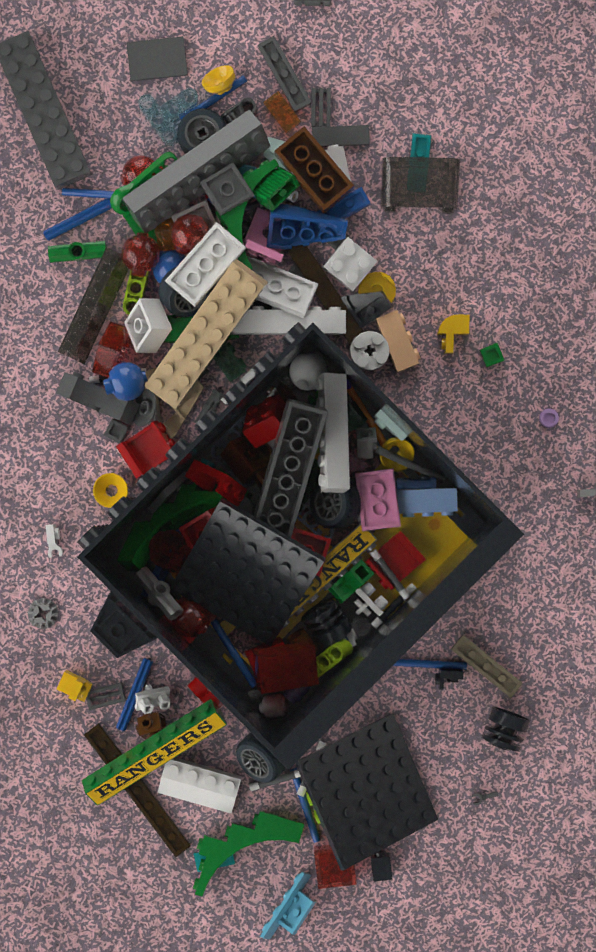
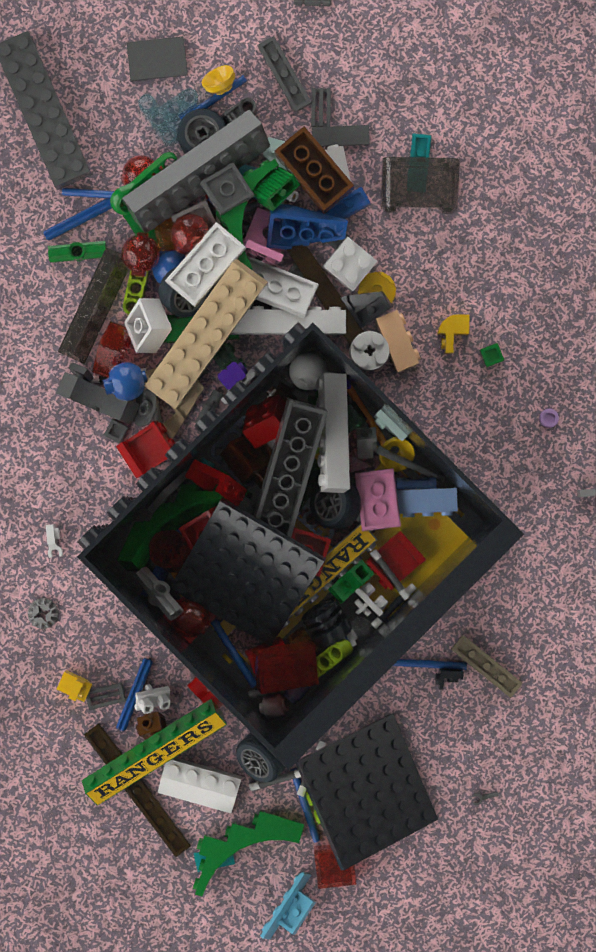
(81, 370): none -> dark grey tile
(103, 482): yellow piece -> none
(118, 630): black wing -> none
(232, 375): none -> dark purple brick
(282, 112): clear orange plate -> none
(381, 866): black brick -> none
(505, 729): black wheel -> none

